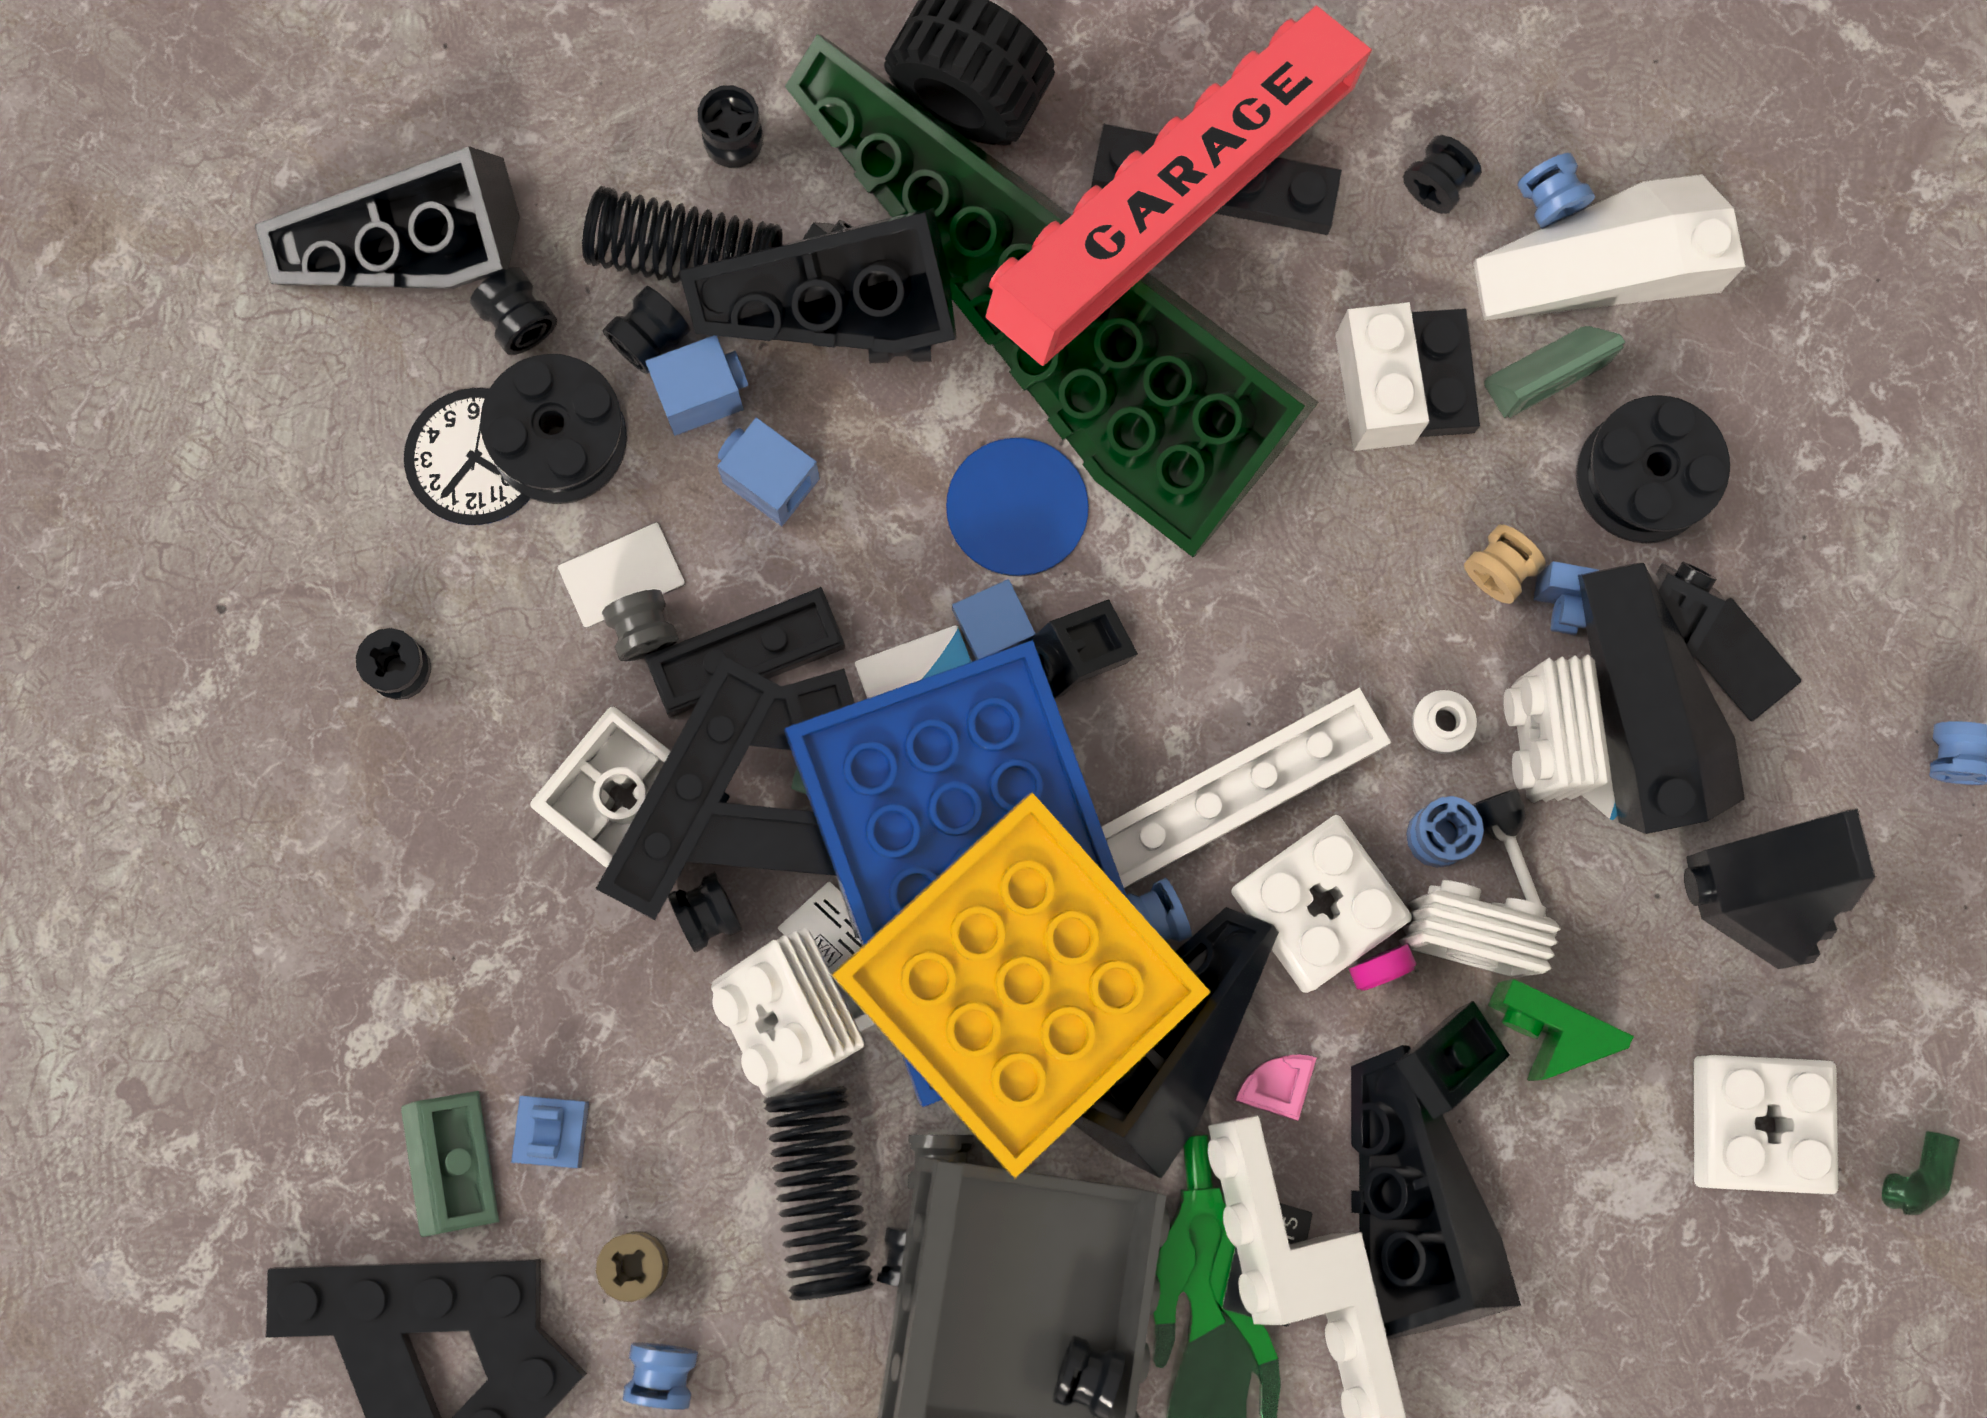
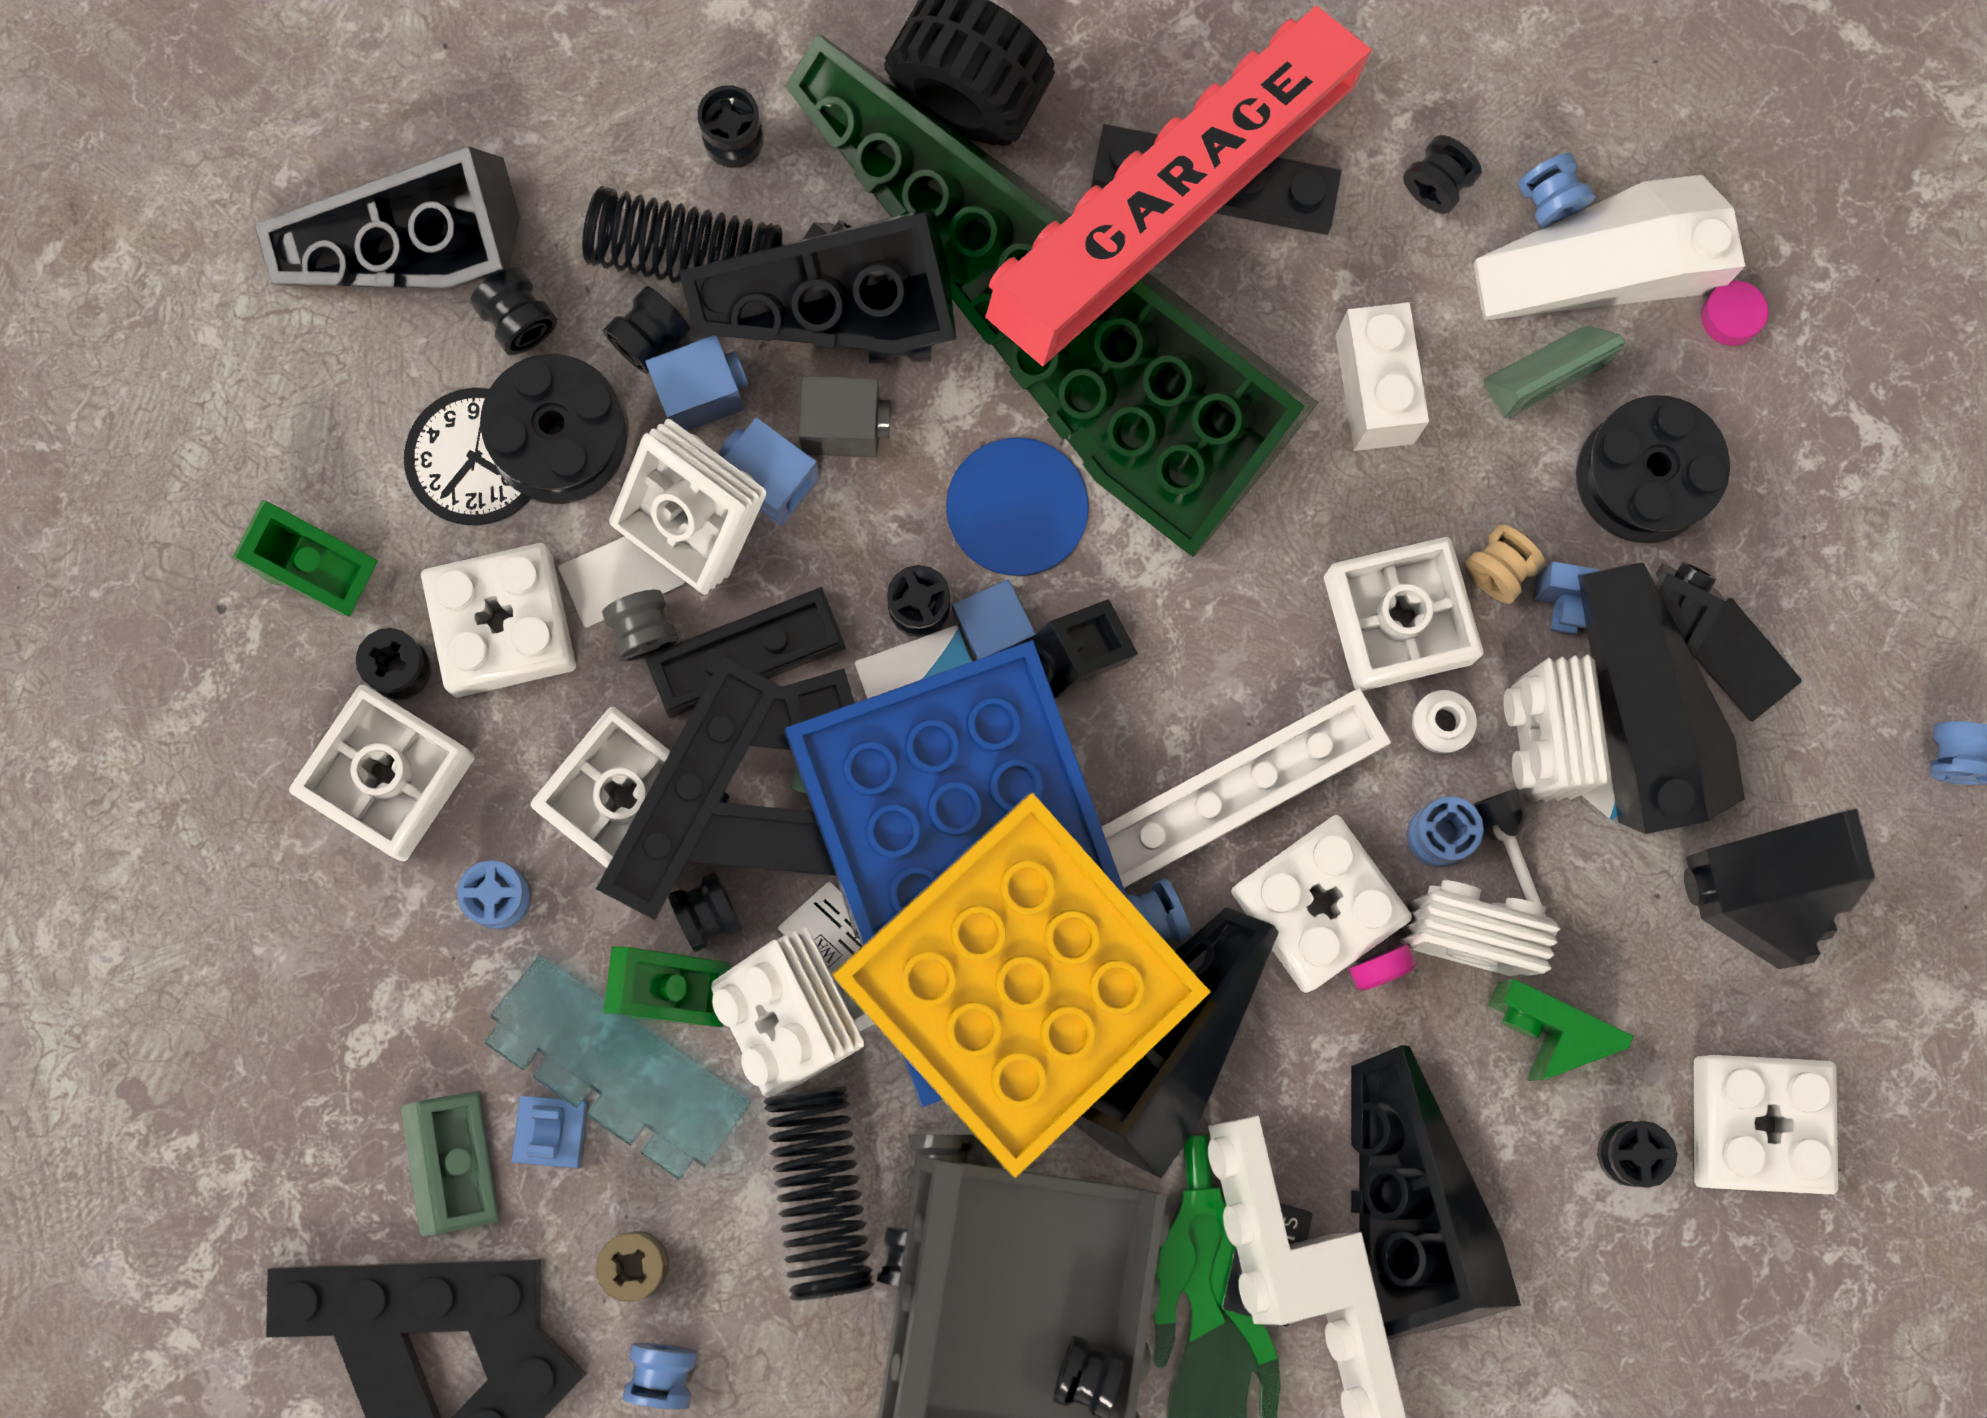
(304, 559): none -> green slope
(372, 732): none -> white brick
(482, 890): none -> medium blue wheel
(533, 640): none -> white brick
(631, 1068): none -> clear light blue windscreen
(662, 986): none -> green slope
(687, 506): none -> white brick
(842, 416): none -> dark grey brick
(916, 588): none -> black wheel
(1278, 1085): bright pink tile -> none
(1421, 579): none -> white brick
(1446, 372): black plate -> none
(1452, 1060): black plate -> none
(1652, 1154): none -> black wheel
(1734, 313): none -> dark pink tile
(1929, 1182): clear green arm -> none

